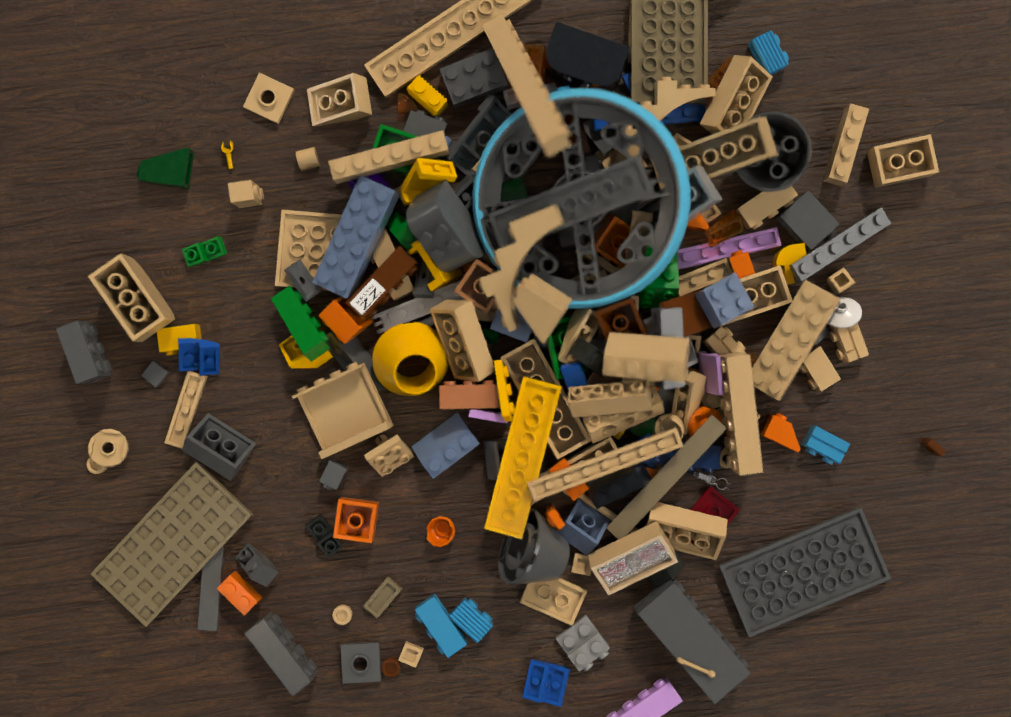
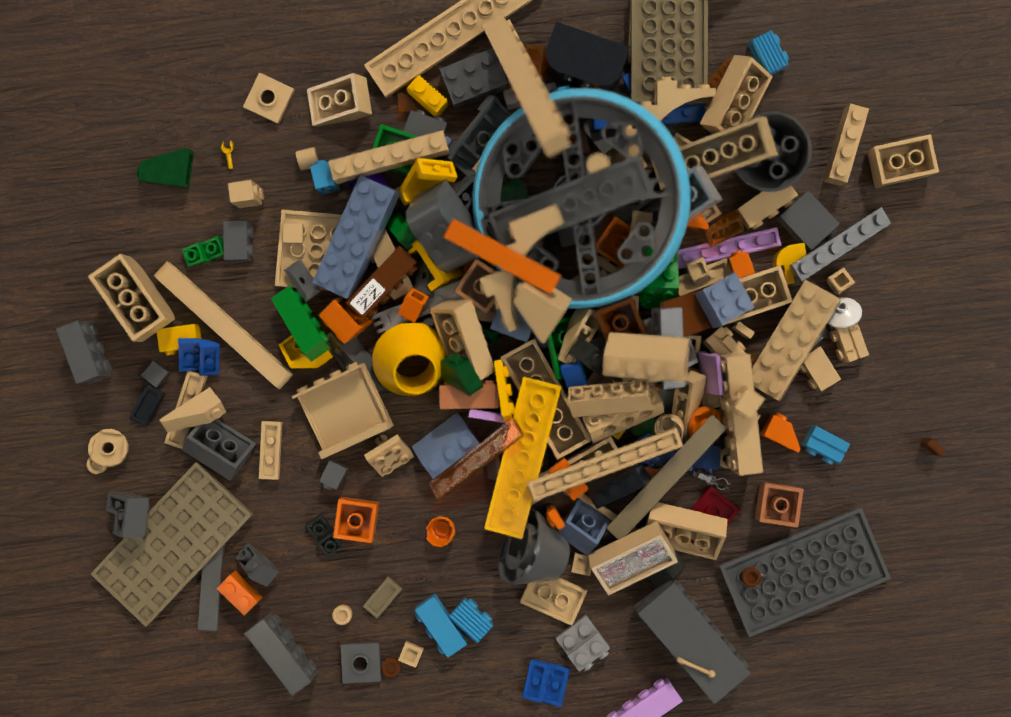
(129, 513): none -> dark grey brick
(147, 405): none -> black tile
(195, 412): none -> tan slope
(223, 325): none -> tan beam
(237, 241): none -> dark grey brick
(270, 450): none -> tan plate
(293, 233): none -> tan tile
(323, 178): none -> dark azure brick
(413, 305): none -> orange brick
(460, 374): none -> dark green slope
(476, 459): none -> clear orange tile
(502, 256): none -> orange tile
(597, 162): none -> tan brick
(697, 269): none -> tan tile
(743, 330): none -> tan tile
(746, 402): none -> tan brick
(751, 576): none -> reddish brown tile
(779, 504): none -> nougat brick

